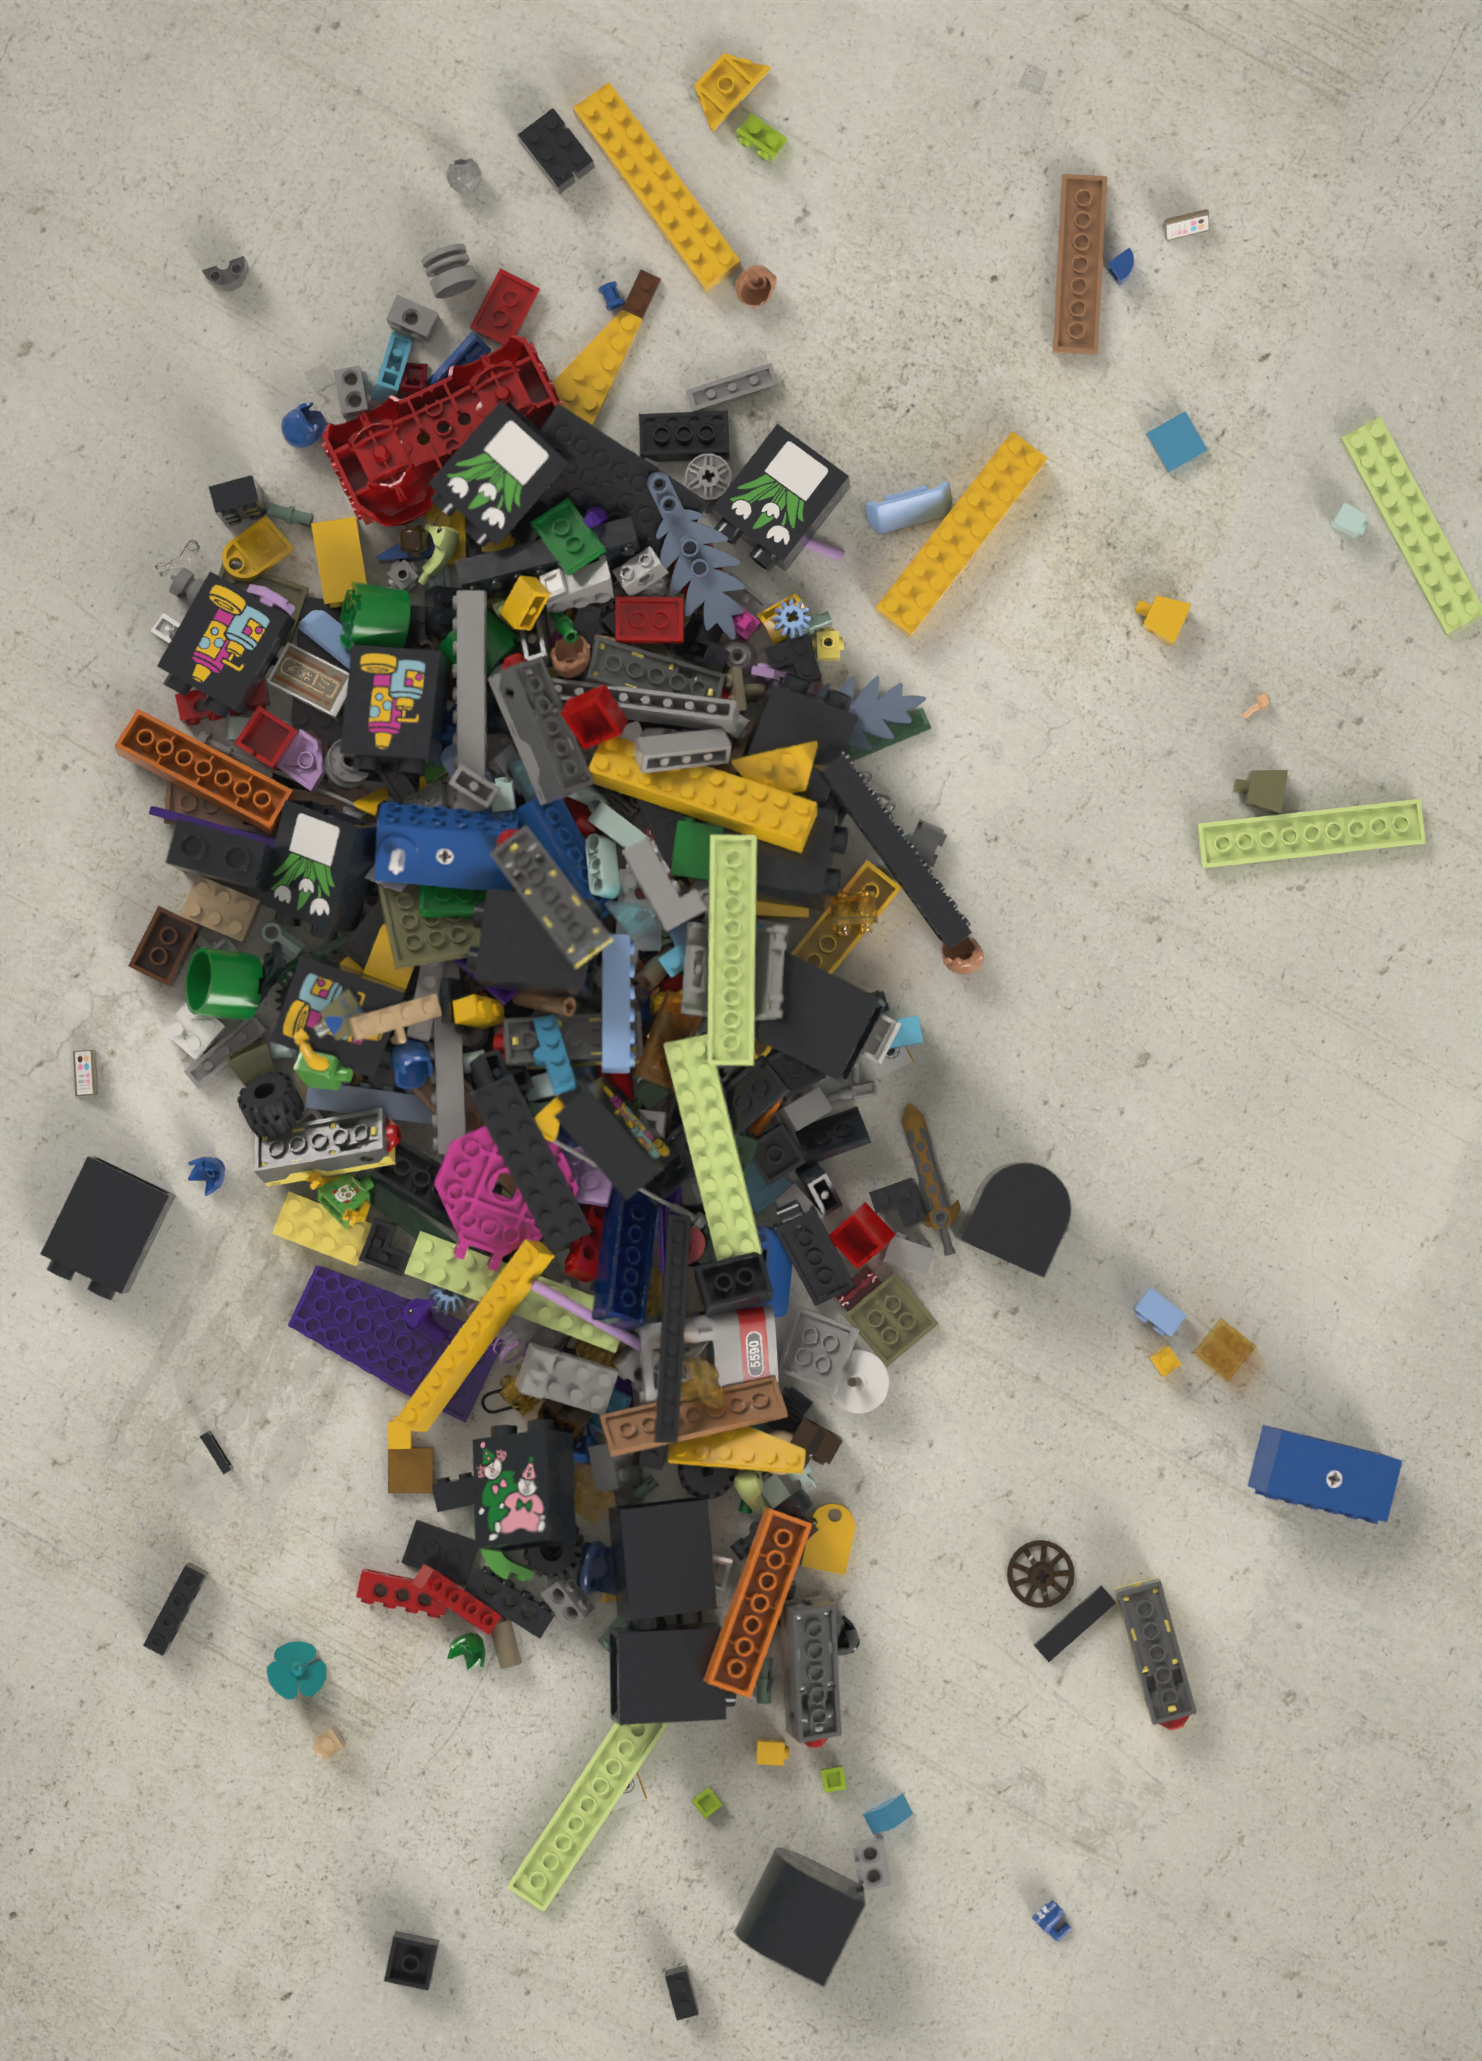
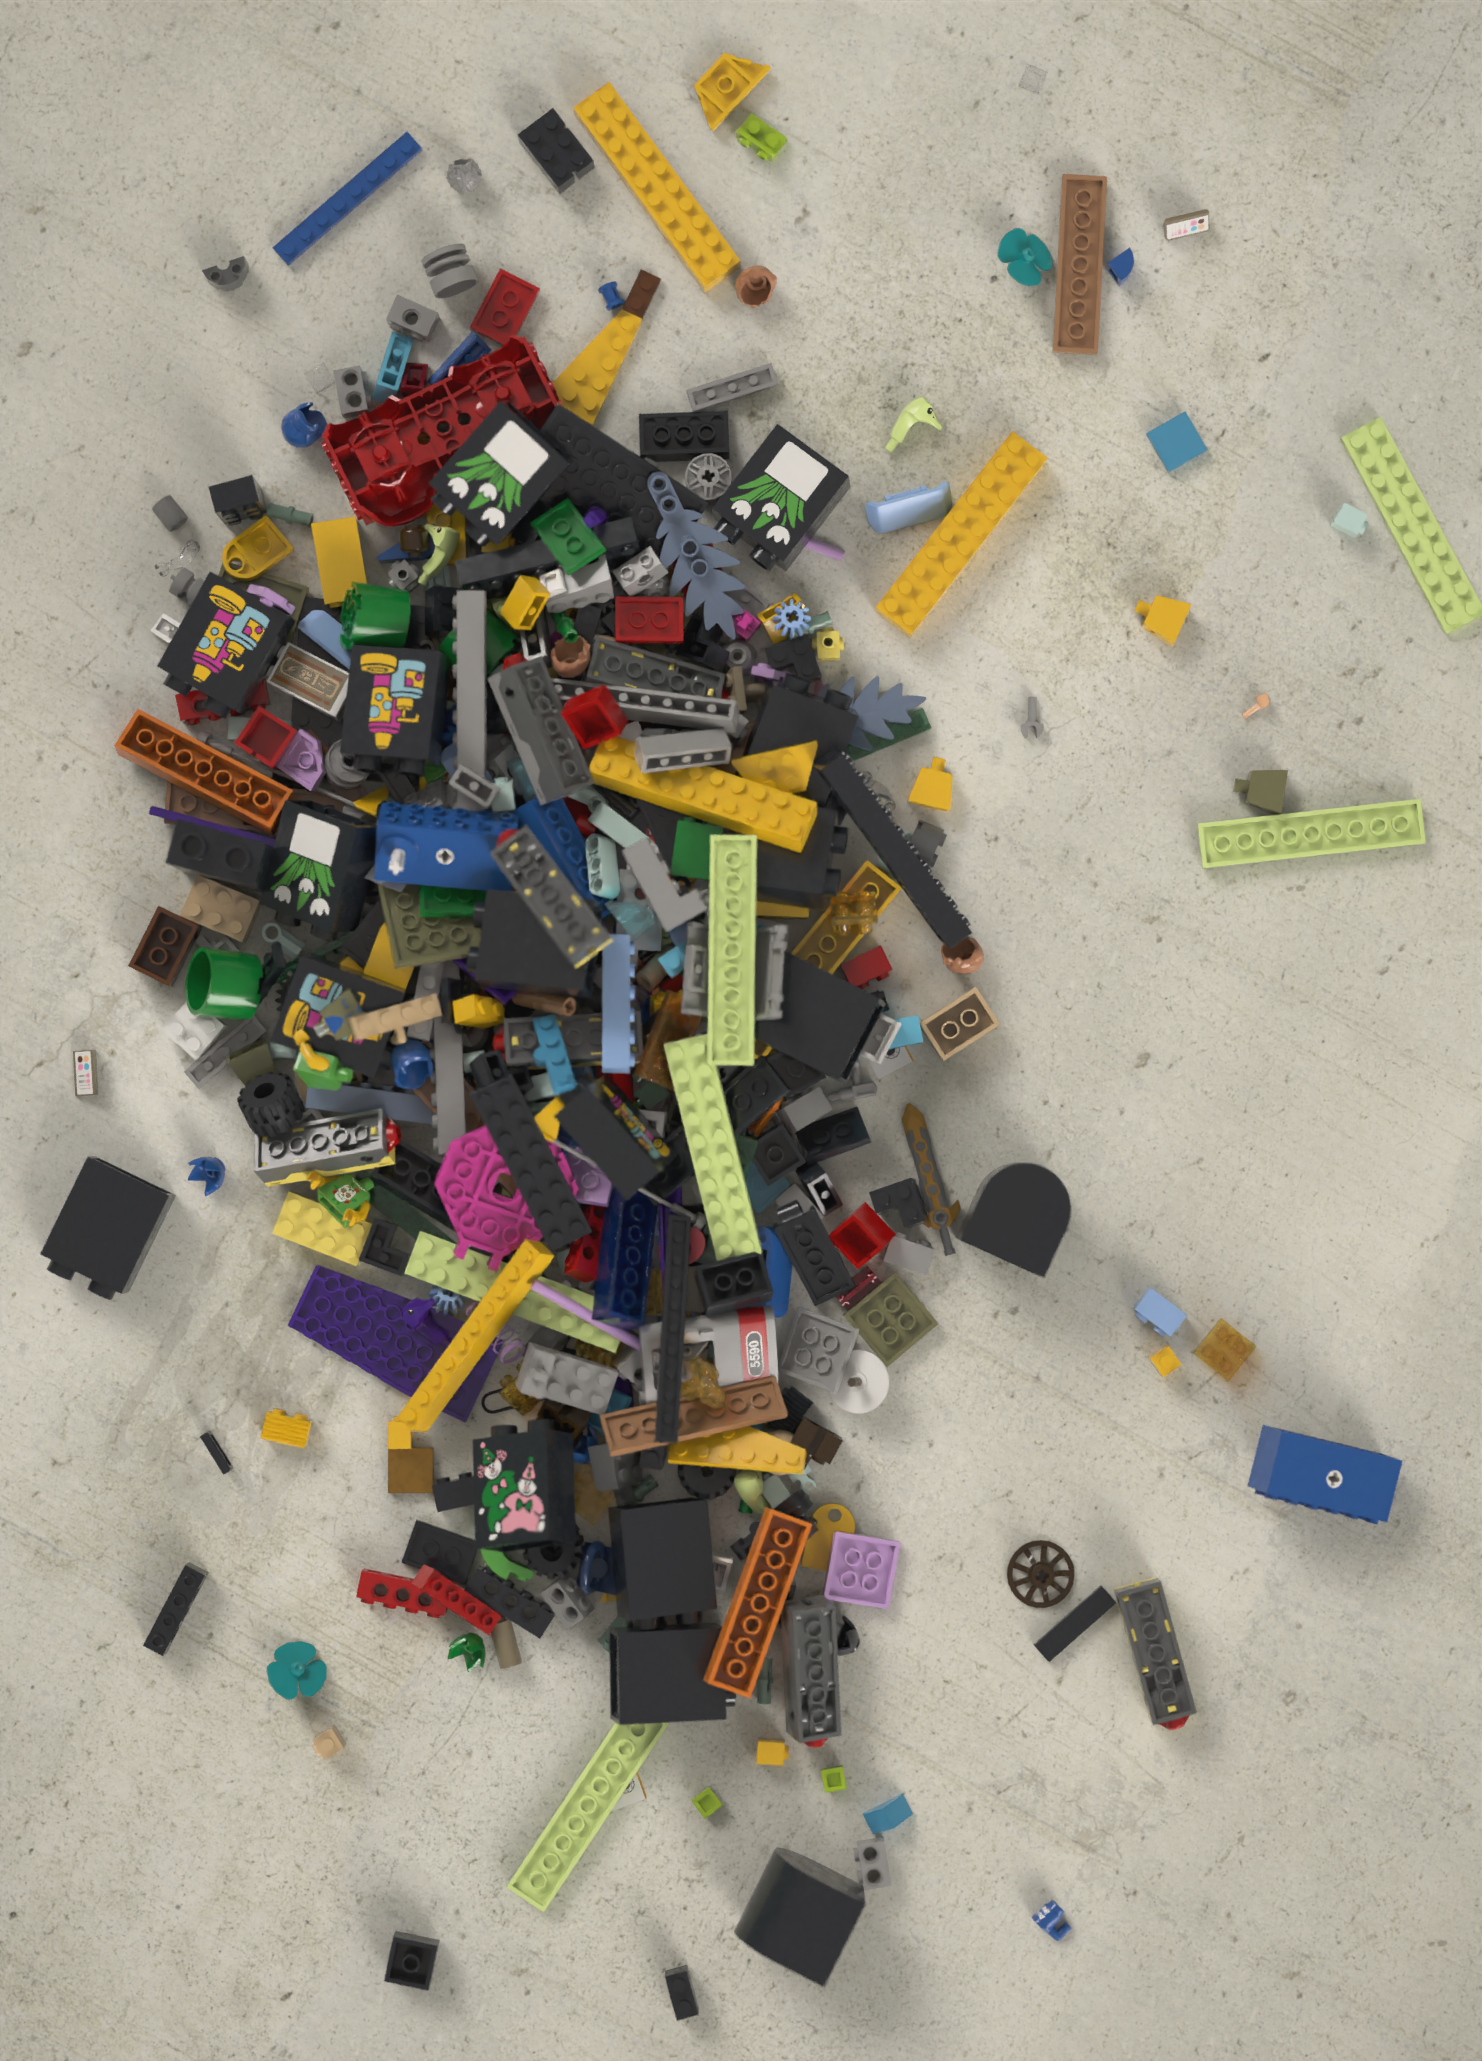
(169, 513): none -> light grey piece
(286, 1428): none -> yellow brick
(347, 198): none -> blue plate
(861, 1569): none -> lavender plate
(867, 967): none -> red brick
(916, 411): none -> yellowish green animal
(933, 787): none -> yellow torso
(959, 1024): none -> tan brick
(1021, 254): none -> teal piece
(1032, 719): none -> light grey bar

